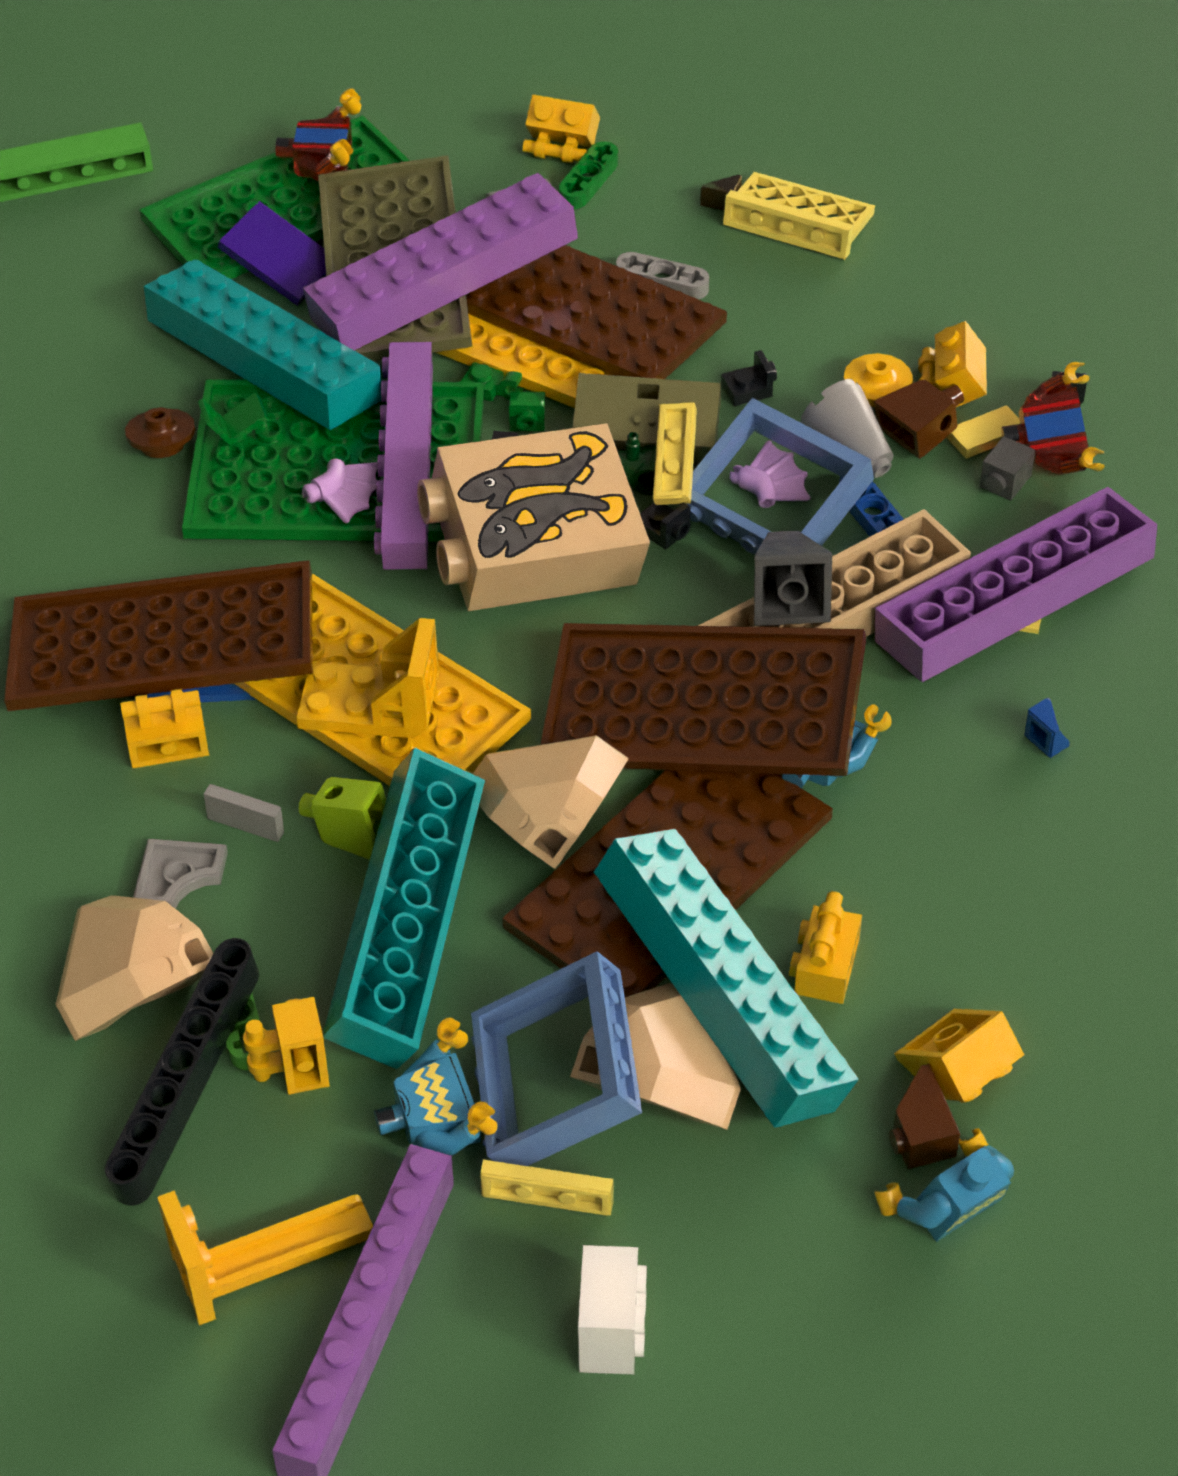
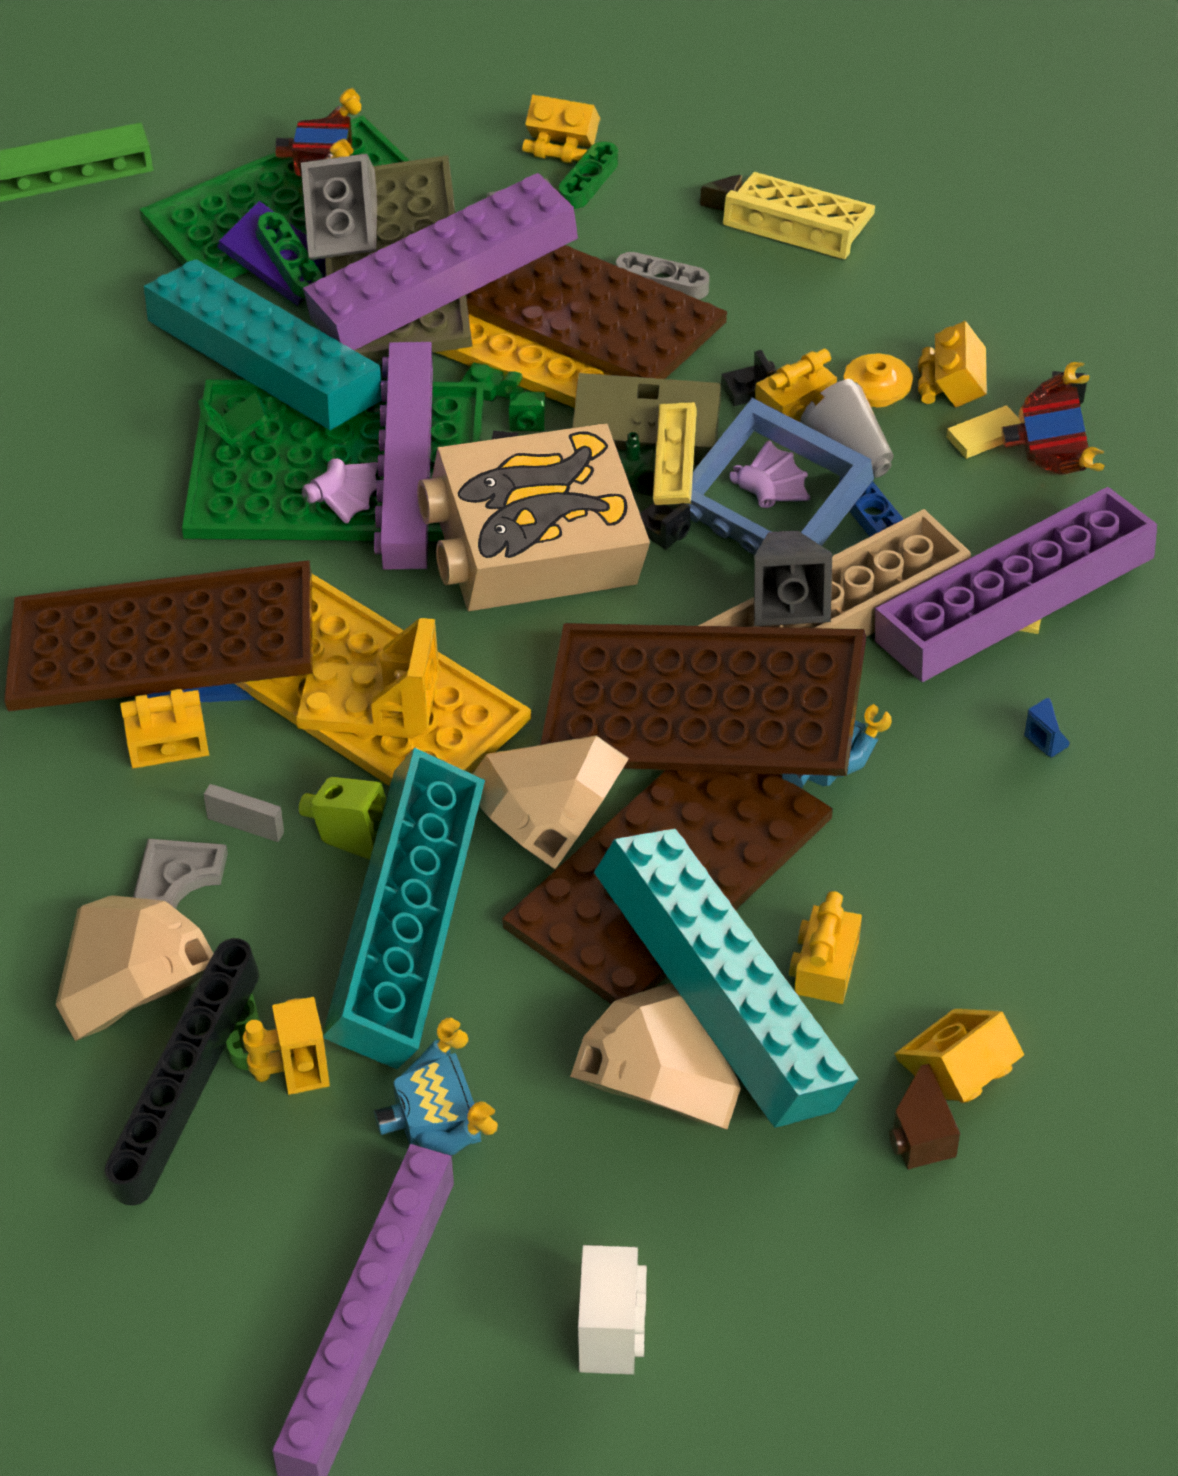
(160, 431): reddish brown piece -> none
(259, 1254): yellow bracket -> none
(286, 241): none -> green beam
(340, 206): none -> light grey slope
(547, 1187): light yellow tile -> none
(620, 1096): medium blue window -> none
(797, 384): none -> yellow brick
(919, 415): reddish brown torso -> none
(955, 1193): dark azure torso -> none
(1007, 468): dark grey brick -> none

